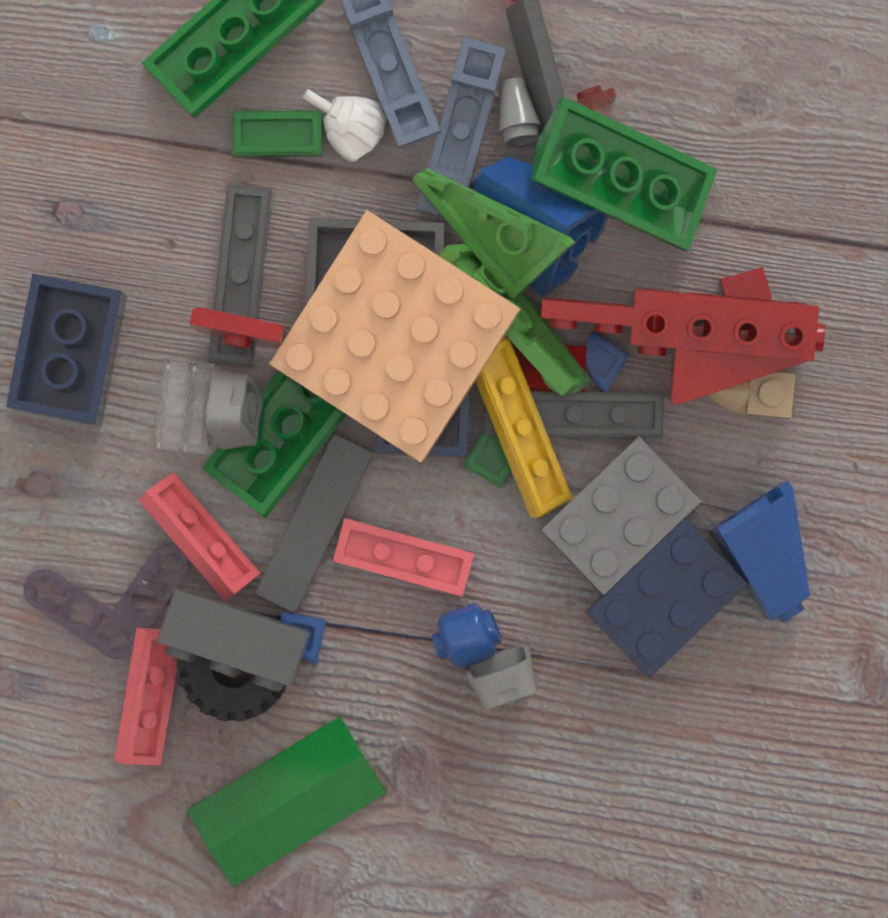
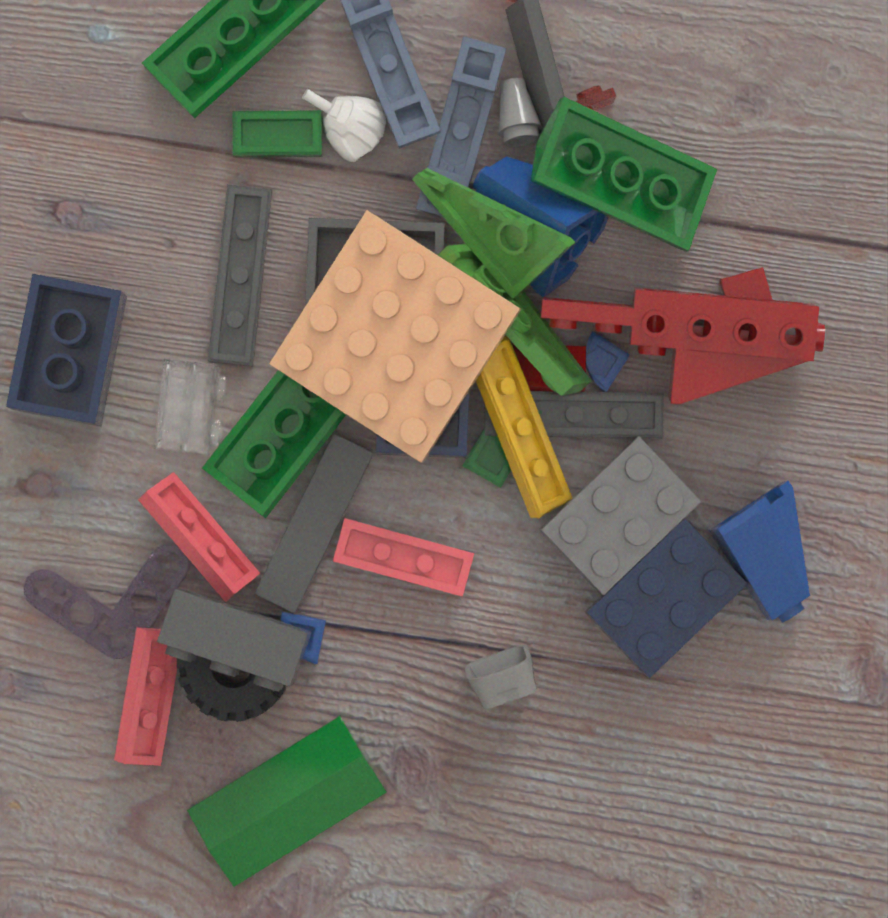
(233, 409): light grey piece -> none
(237, 329): red plate -> none
(467, 635): blue head -> none
(762, 397): tan plate -> none

